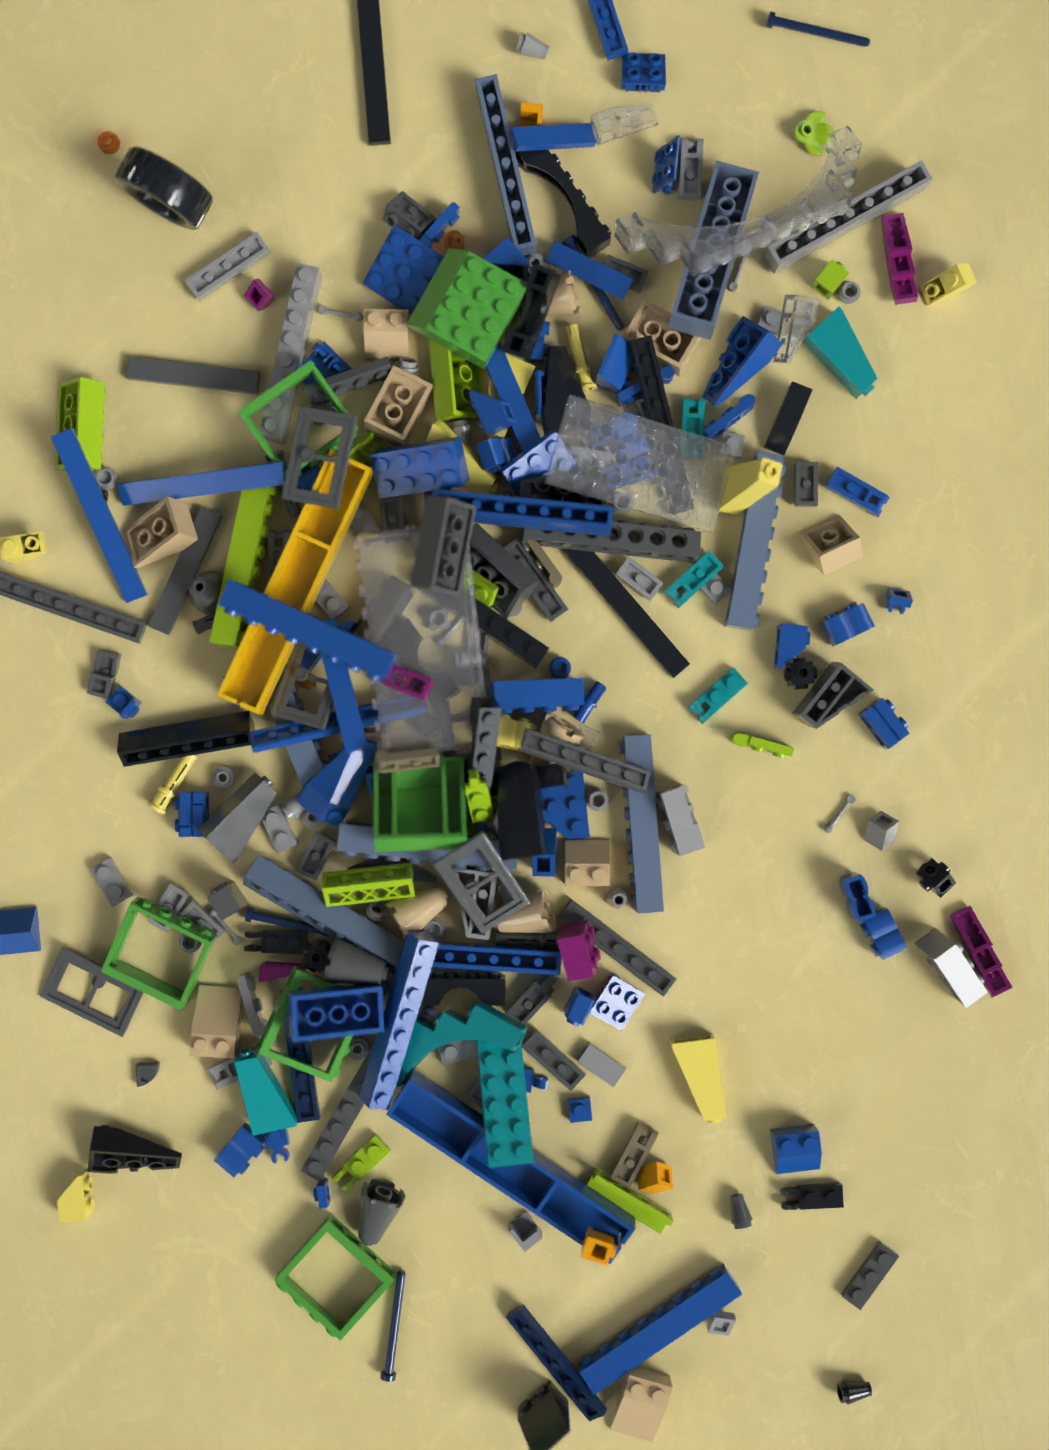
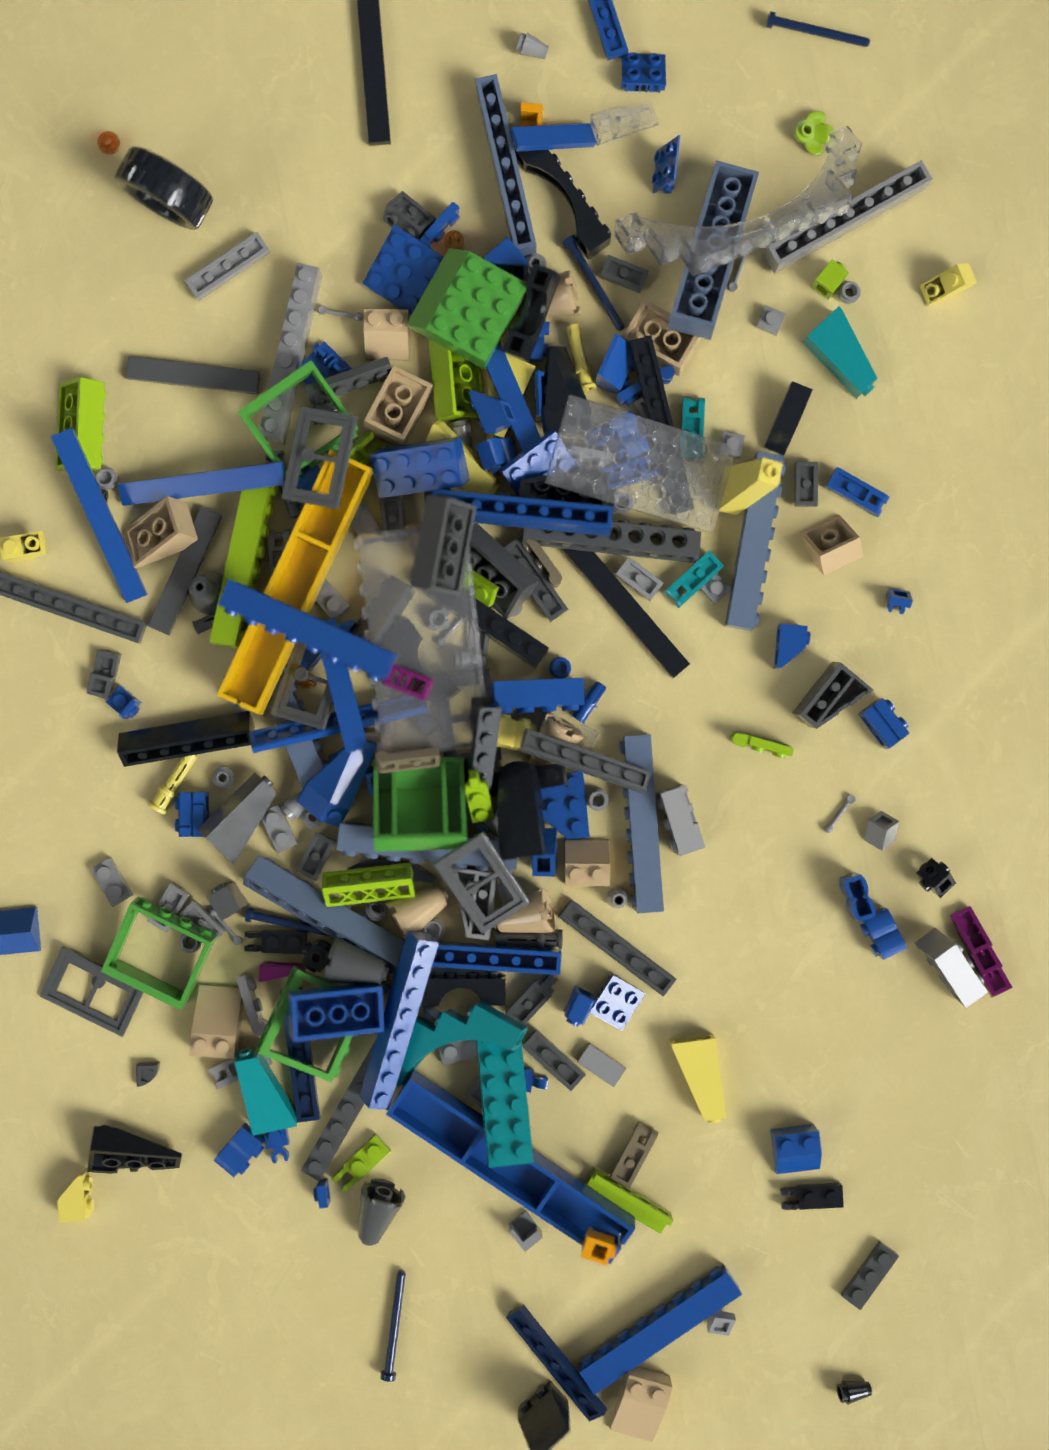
(259, 295): magenta brick -> none
(358, 1250): bright green window -> none
(363, 1044): light grey plate -> none
(407, 364): light grey plate -> none
(578, 950): magenta brick -> none
(580, 1109): blue plate -> none
(589, 270): blue tile -> none
(655, 1178): light orange panel -> none
(690, 169): light grey plate -> none
(718, 694): teal plate -> none
(730, 417): blue hinge -> none
(739, 1212): dark grey cone -> none
(747, 353): blue wedge -> none
(792, 676): black brick -> none
(796, 321): clear slope -> none
(847, 624): blue brick -> none
(898, 258): magenta slope -> none

